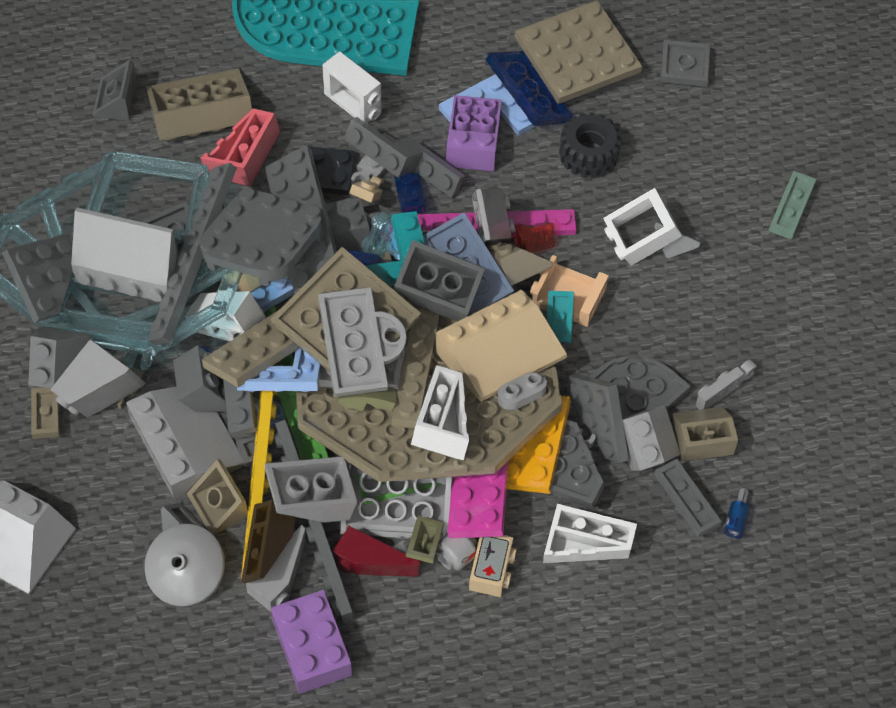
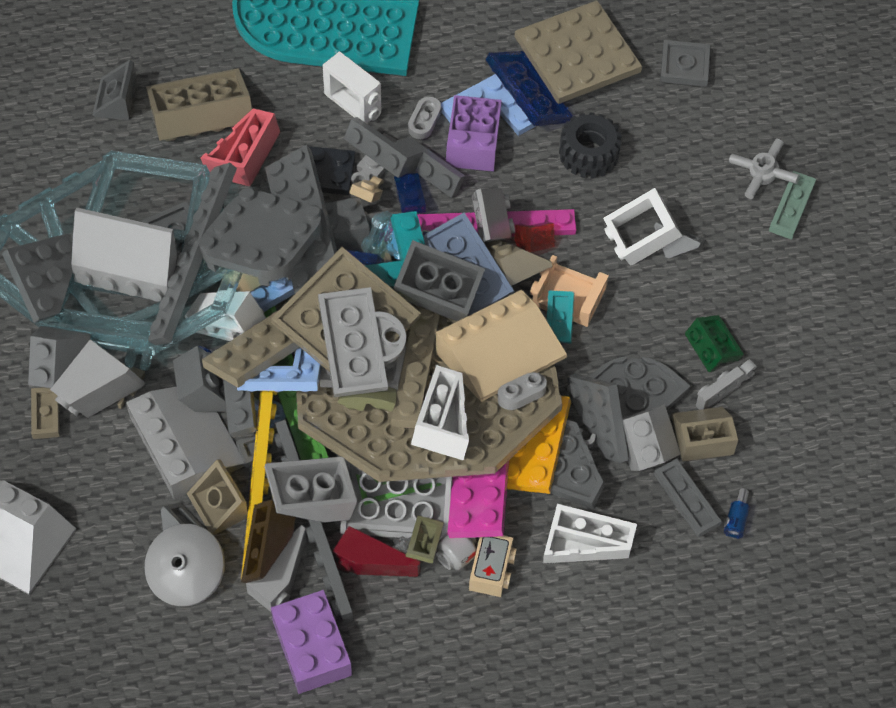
(423, 119): none -> light grey plate
(713, 342): none -> dark green bracket
(764, 168): none -> light grey bar

